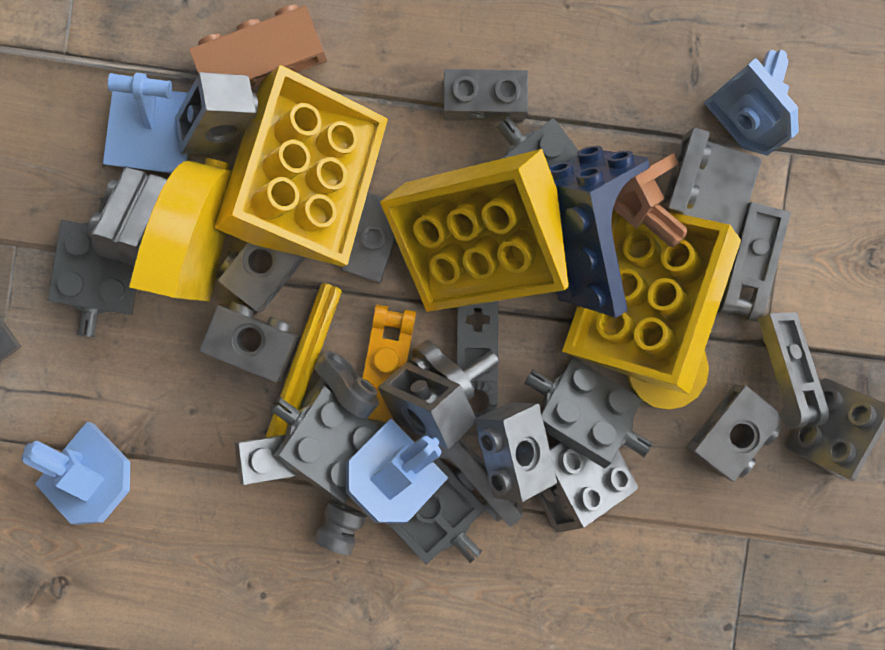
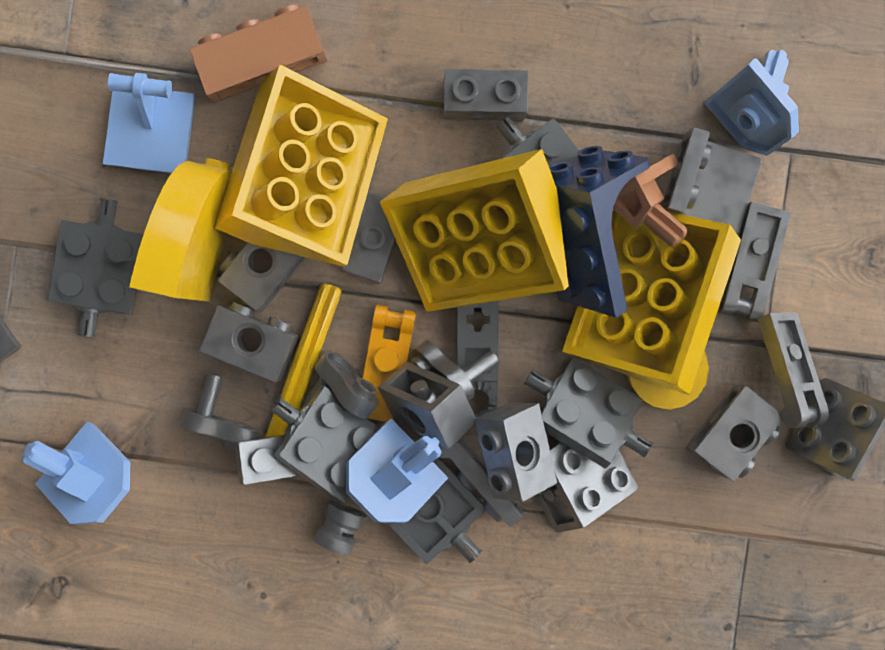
(123, 221): flat silver brick -> none
(206, 423): none -> flat silver piece
(215, 113): flat silver brick -> none

